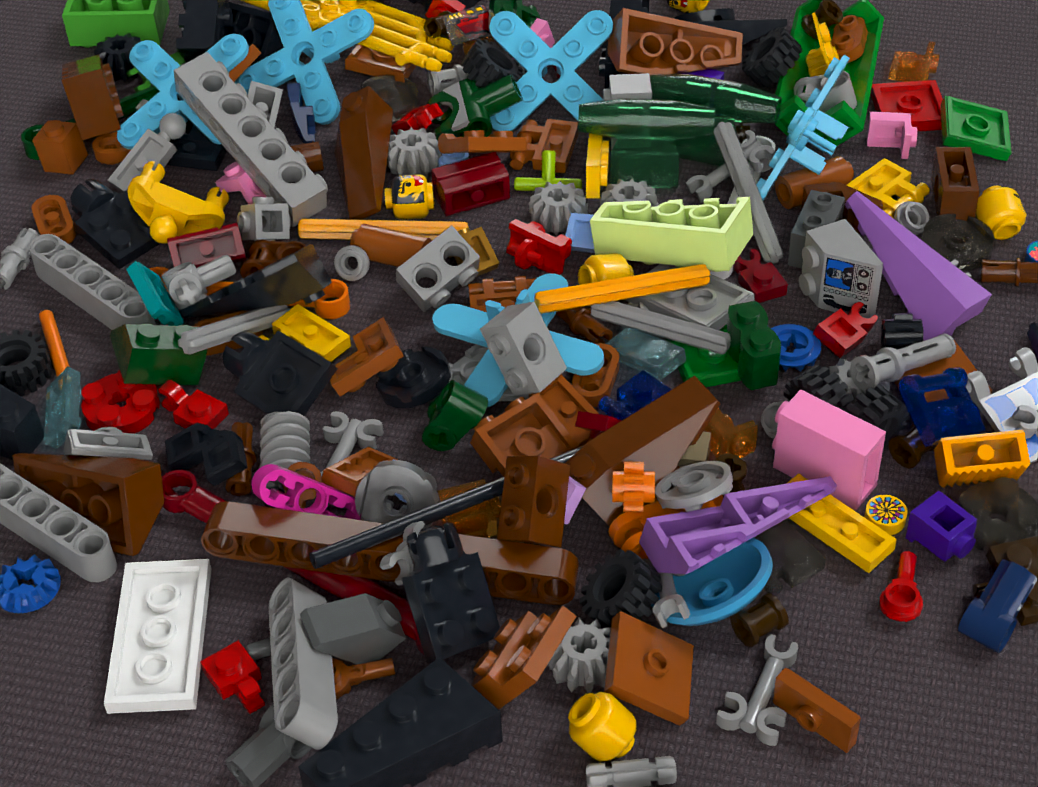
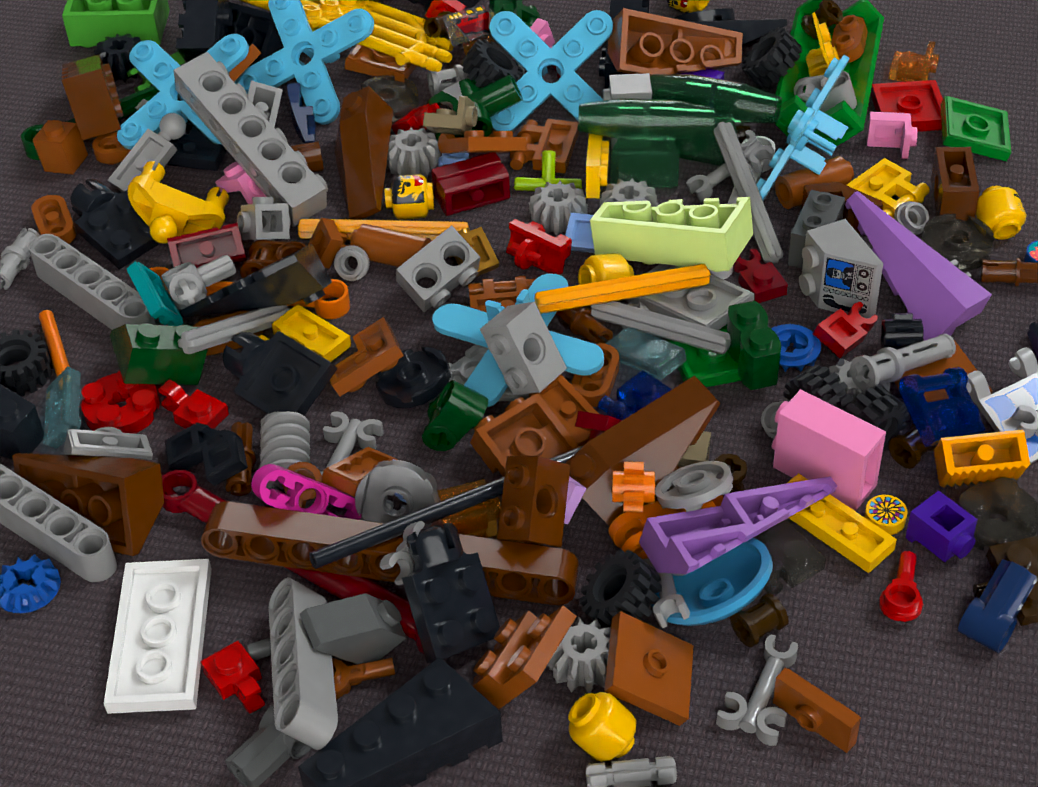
(327, 241): none -> dark orange tile
(448, 122): none -> dark tan bracket
(730, 439): clear orange bracket -> none

